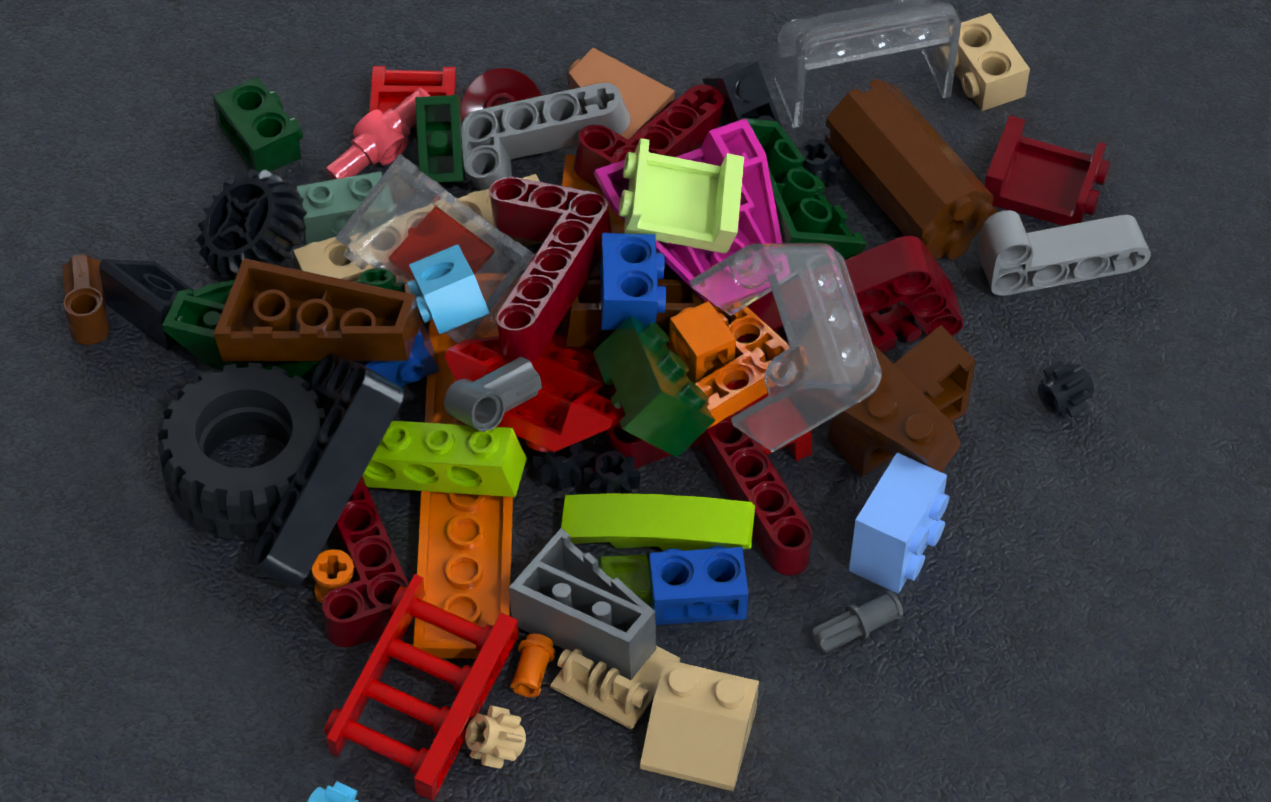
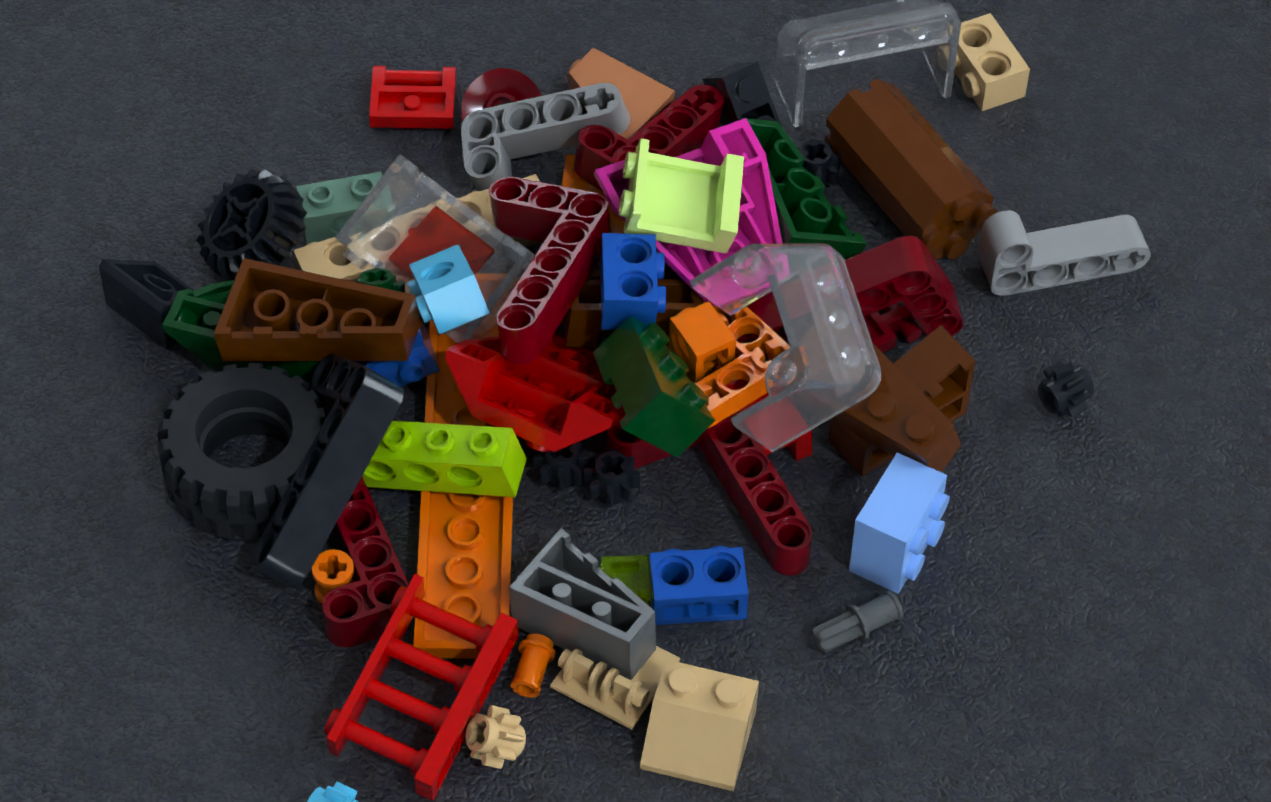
(85, 300): reddish brown piece -> none
(258, 125): dark green brick -> none
(377, 138): coral pin -> none
(440, 137): dark green brick -> none
(488, 398): dark grey piece -> none
(658, 521): lime slope -> none
(1044, 178): dark red panel -> none

